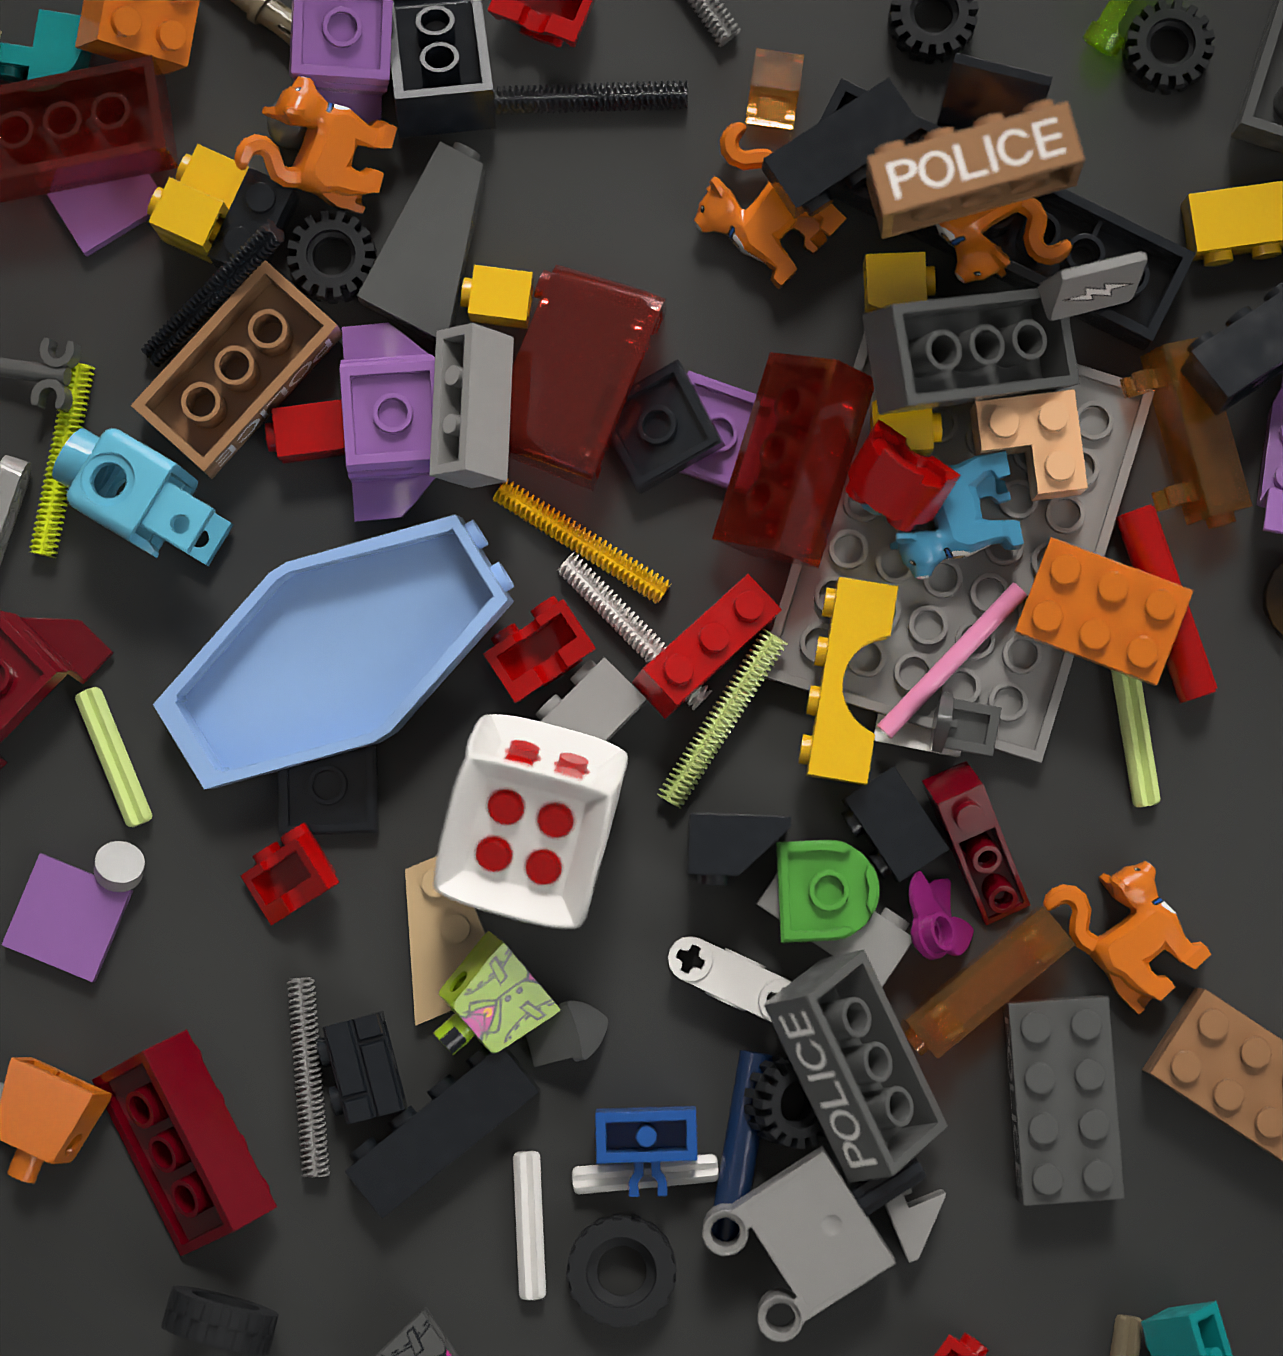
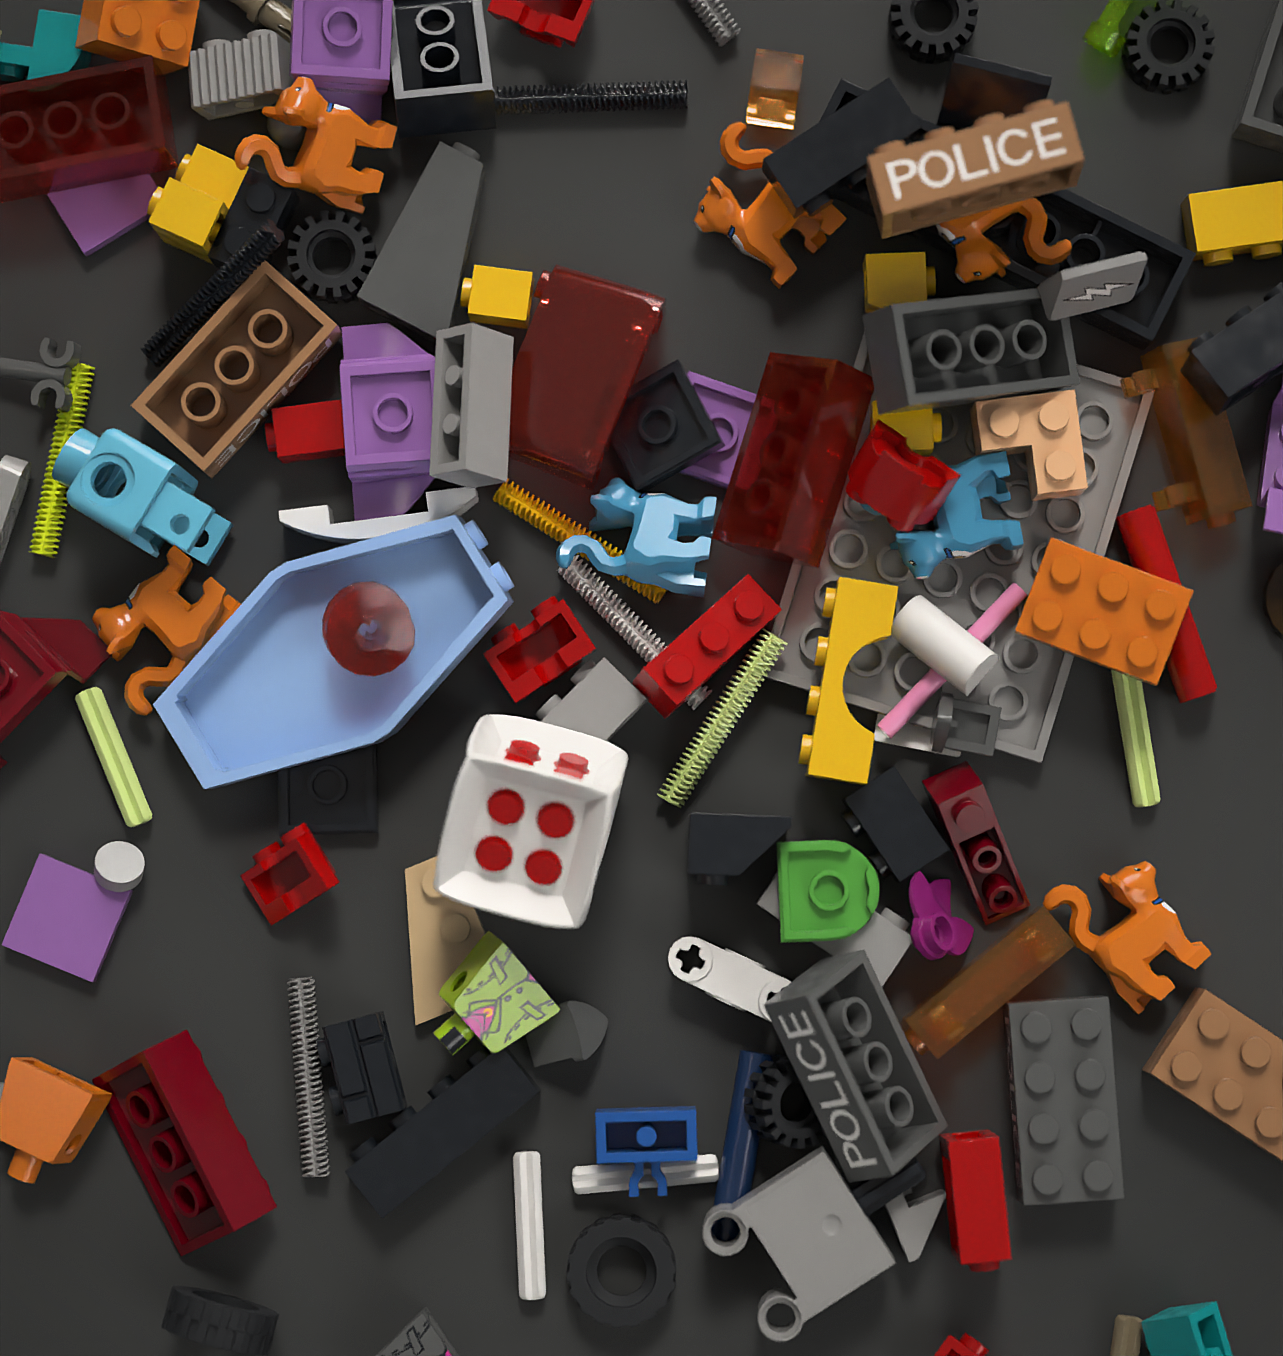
(175, 622): none -> orange animal
(239, 74): none -> light grey brick
(319, 520): none -> white slope
(374, 652): none -> clear red piece
(653, 548): none -> dark azure animal
(942, 644): none -> white brick
(975, 1199): none -> red window

